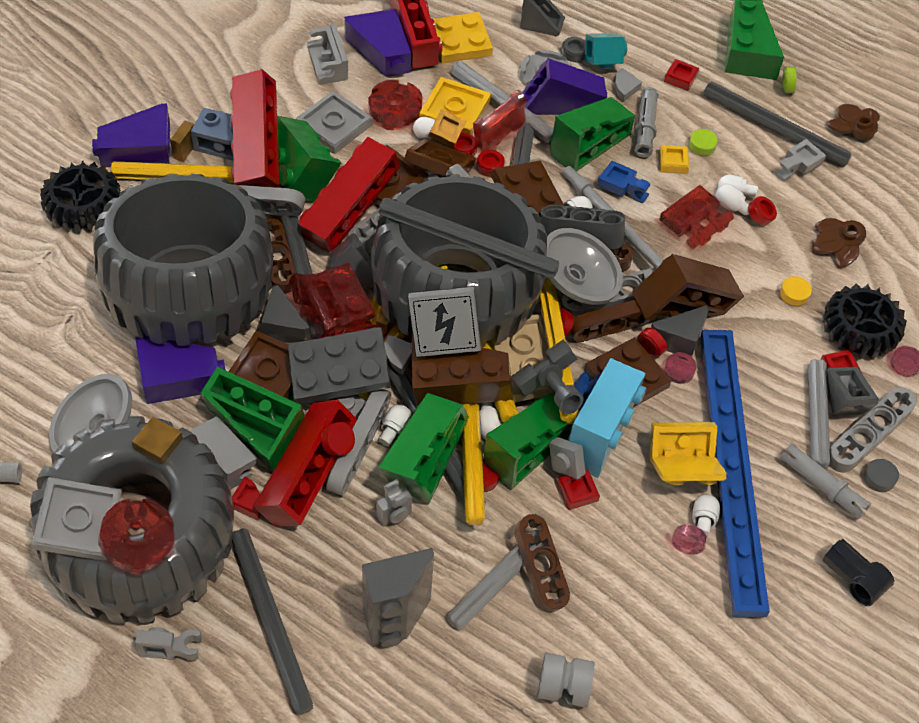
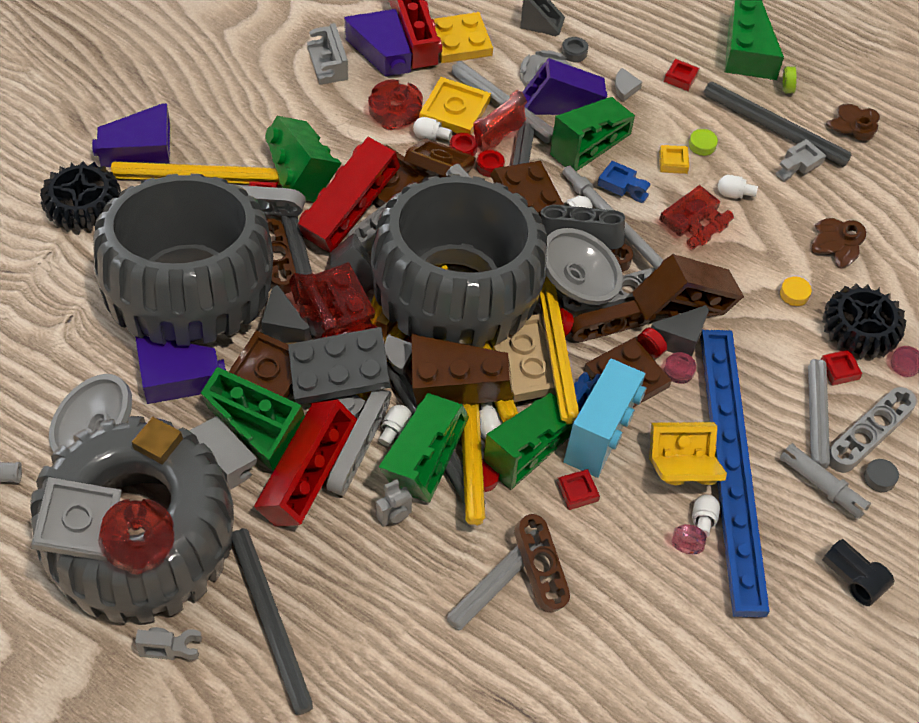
(182, 141): pearl gold tile -> none
(213, 134): sand blue brick -> none
(245, 498): red tile -> none
(255, 130): brick -> none
(336, 121): light grey tile -> none
(338, 438): red tile -> none
(396, 595): dark grey slope -> none
(444, 321): light grey tile -> none
(447, 128): pearl gold tile -> none
(469, 238): dark grey axle -> none
(549, 374): dark grey bar -> none
(566, 679): light grey wheel -> none
(567, 458): light grey plate -> none
(605, 49): teal brick -> none
(646, 129): light grey pin -> none
(732, 199): white cylinder -> none
(762, 210): red tile -> none
(849, 391): dark grey slope -> none

